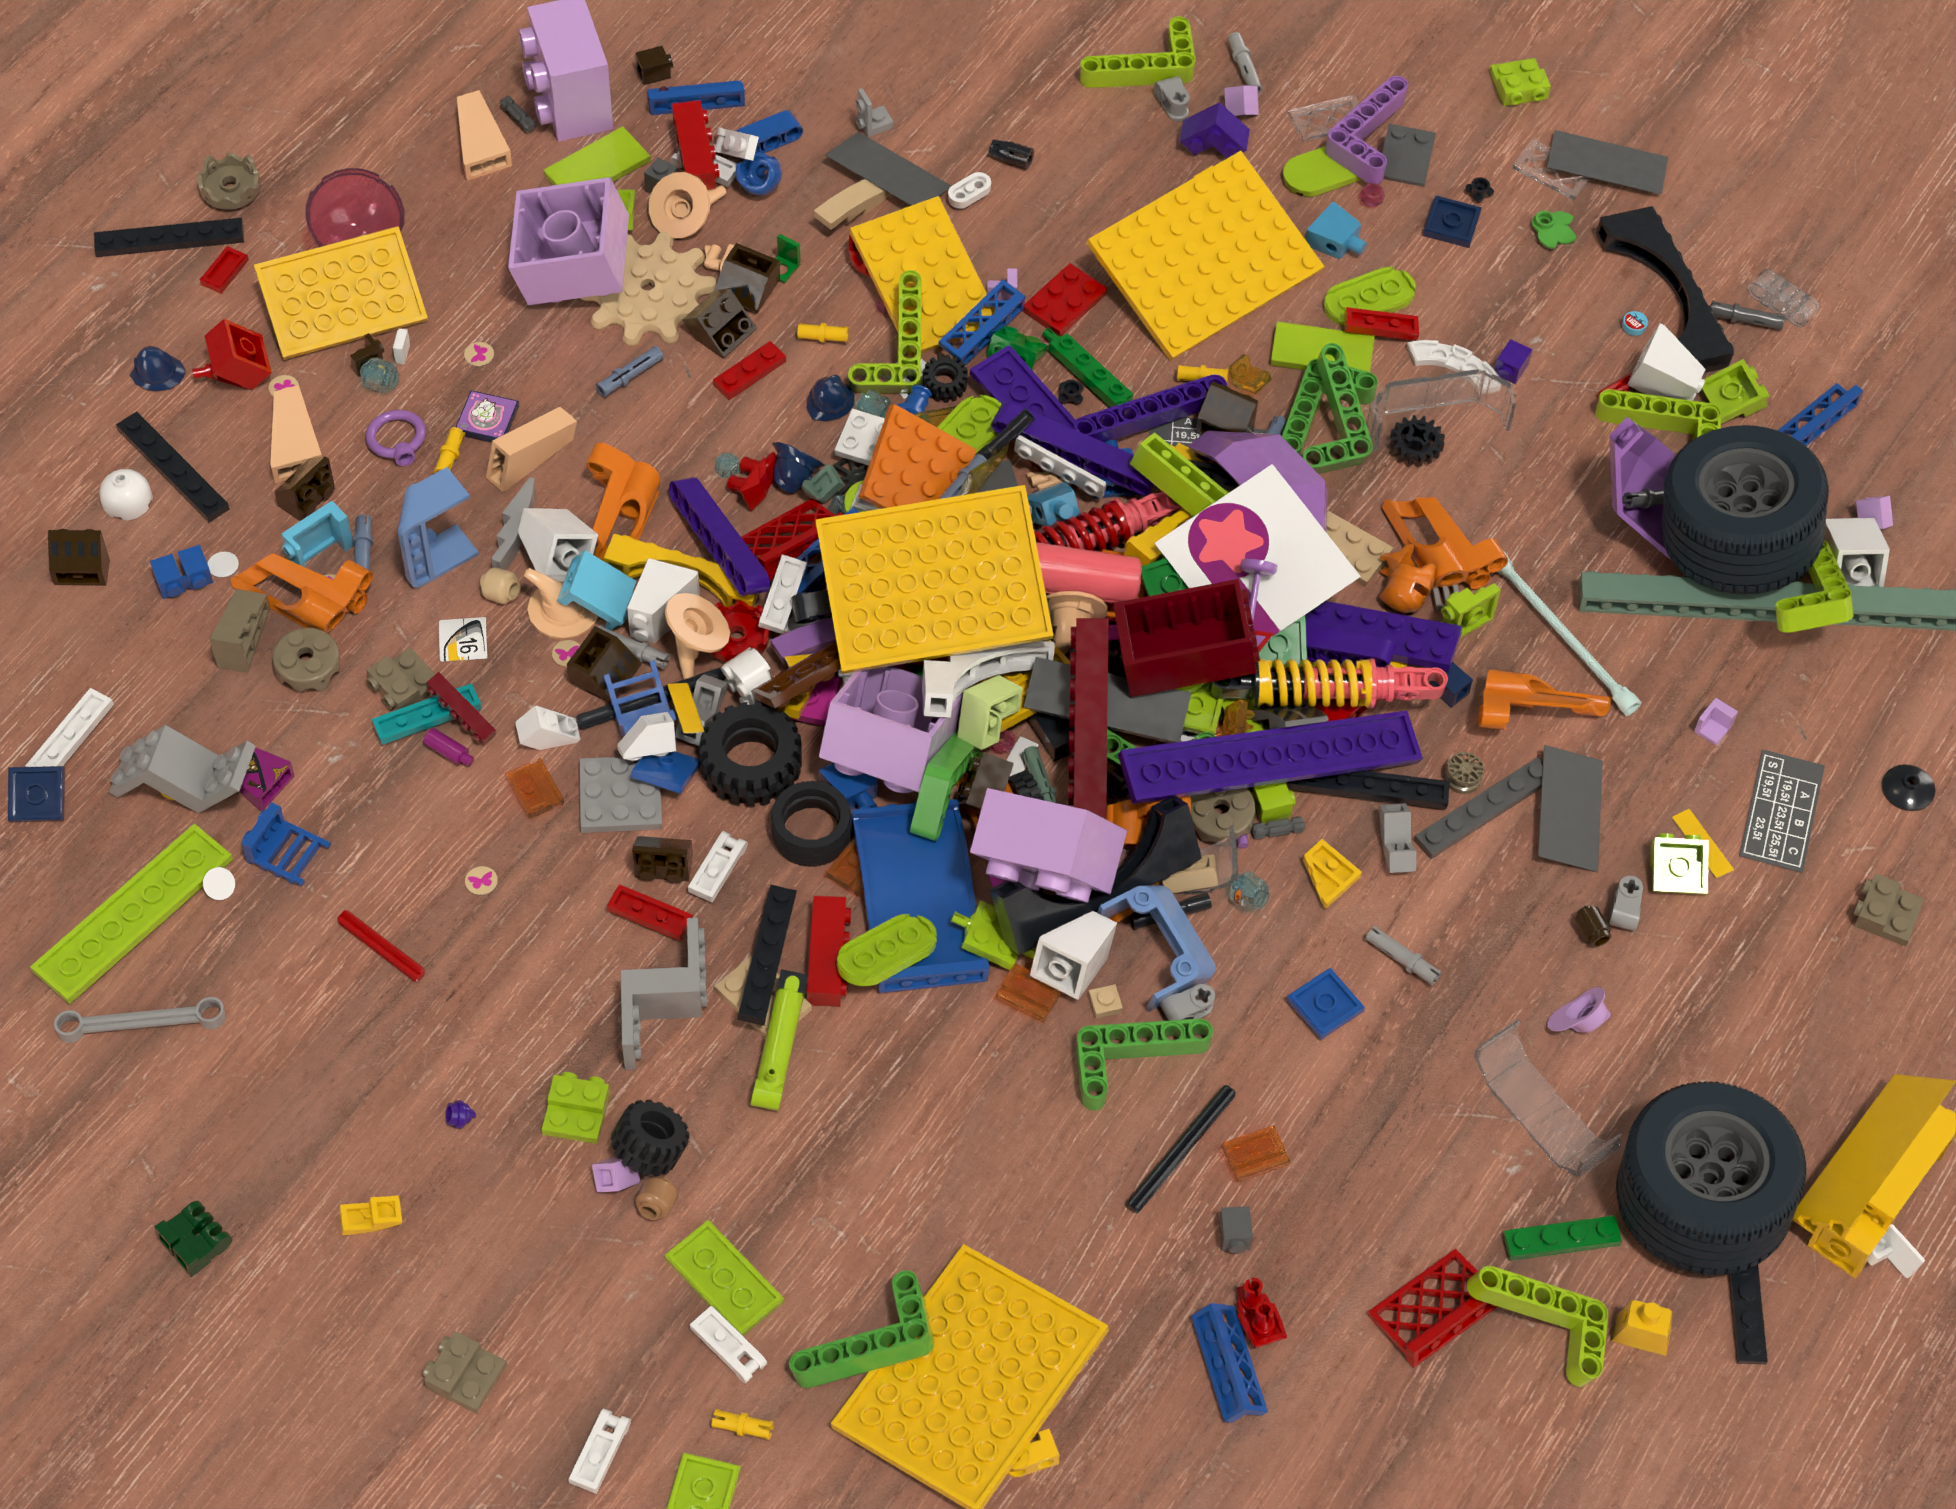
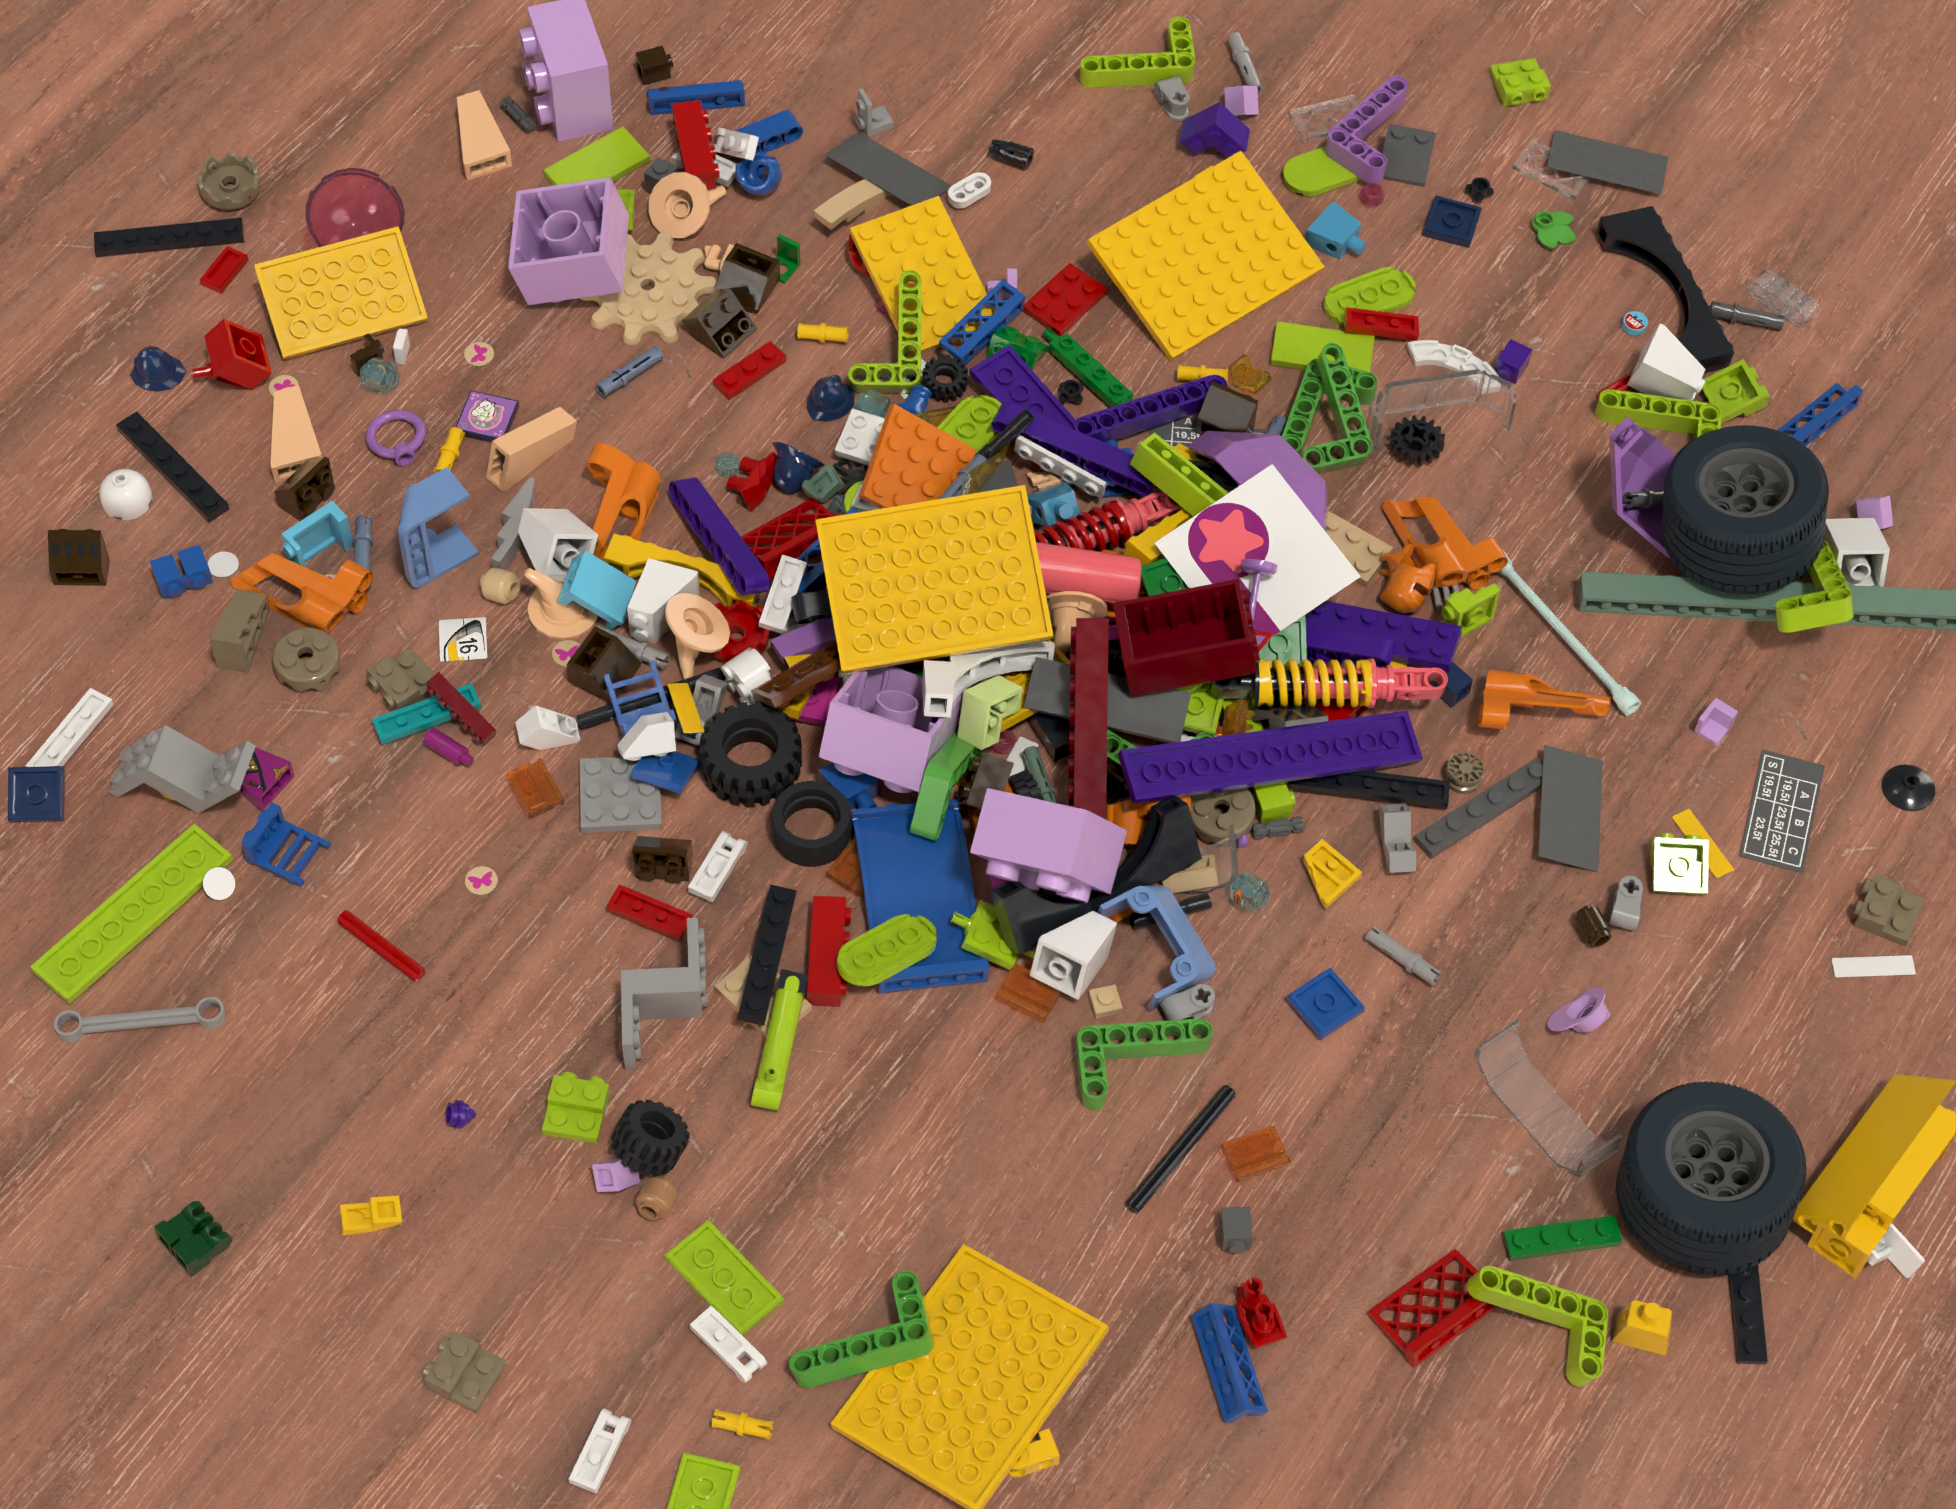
(1873, 966): none -> white sticker

